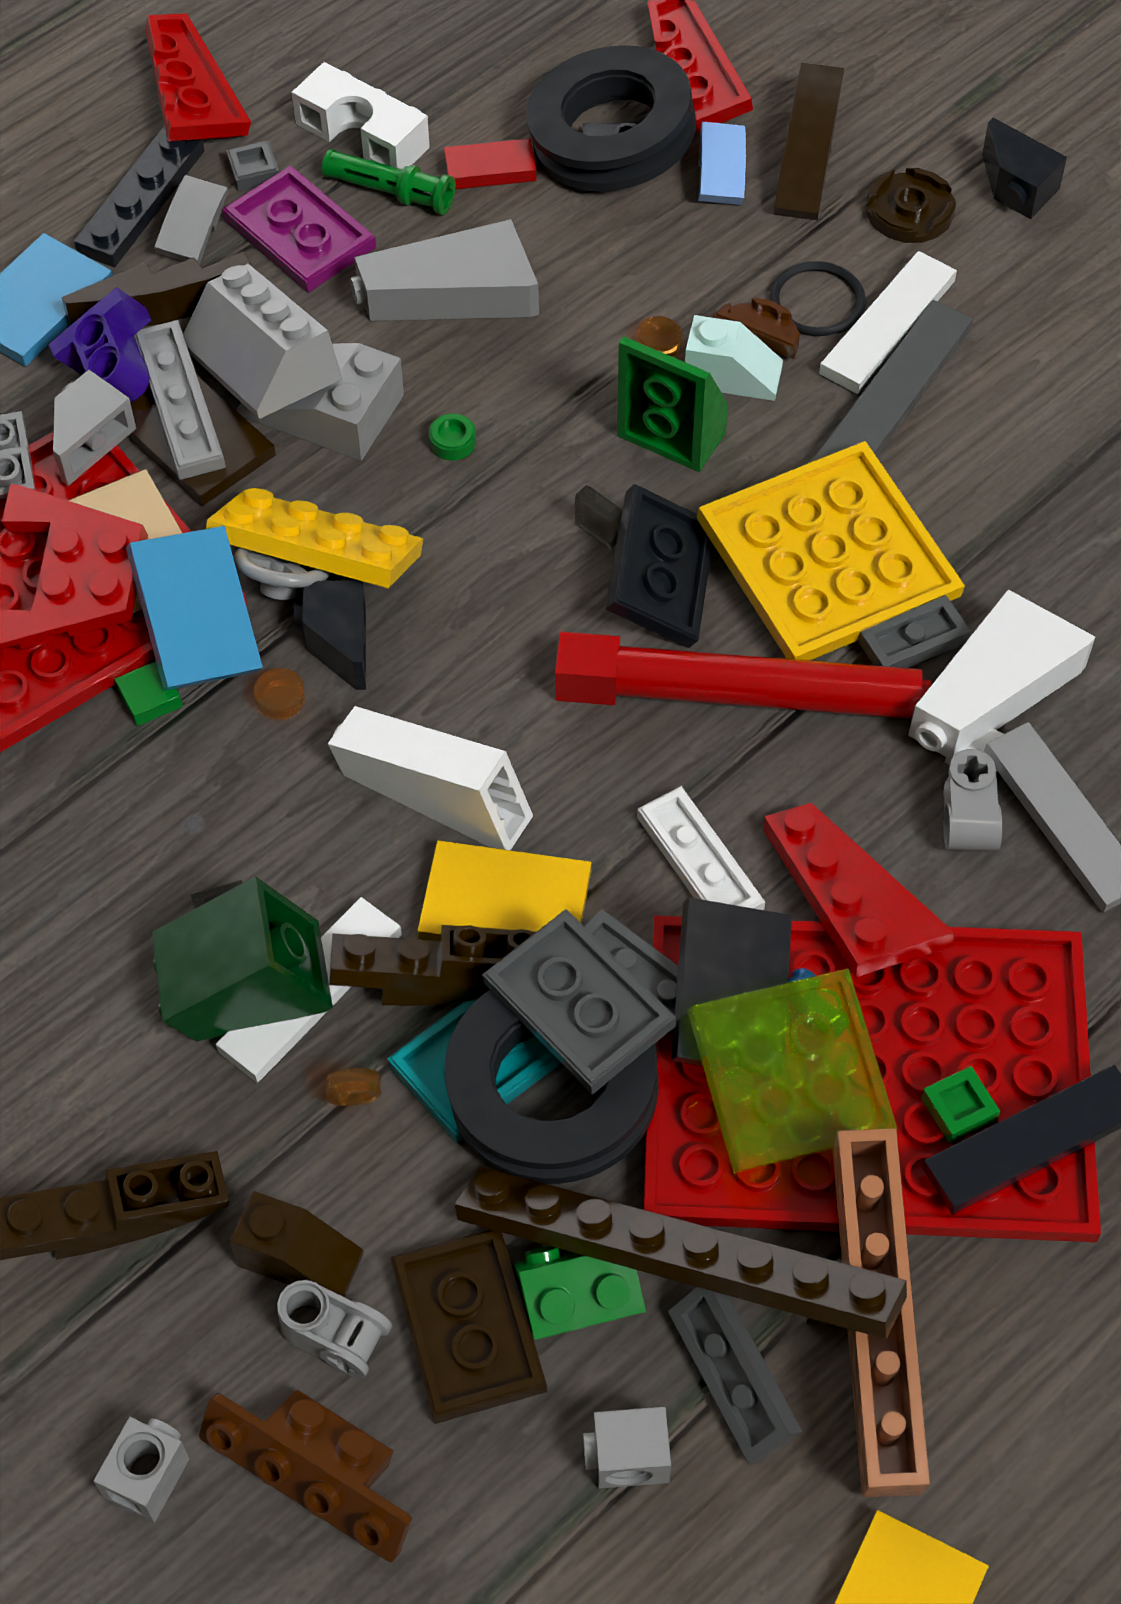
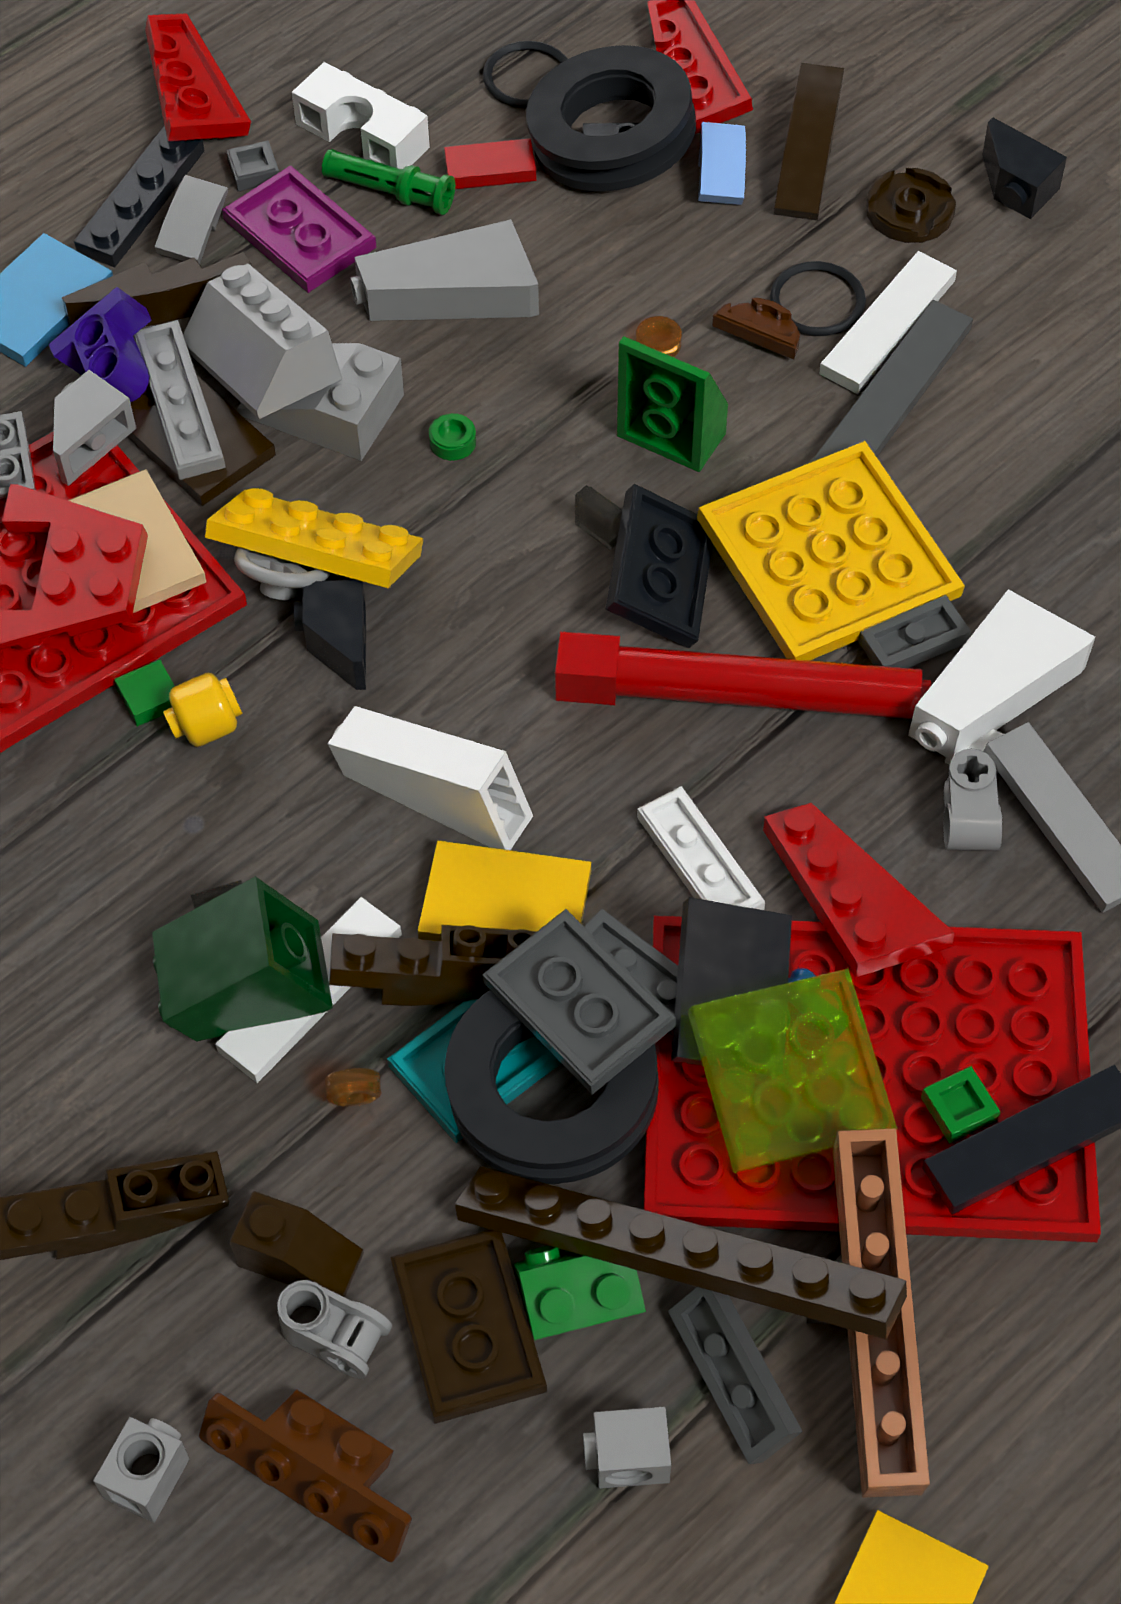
(194, 607): dark azure tile -> none
(202, 709): none -> yellow head
(279, 693): clear orange tile -> none
(521, 45): none -> black tyre
(734, 358): light aqua slope -> none

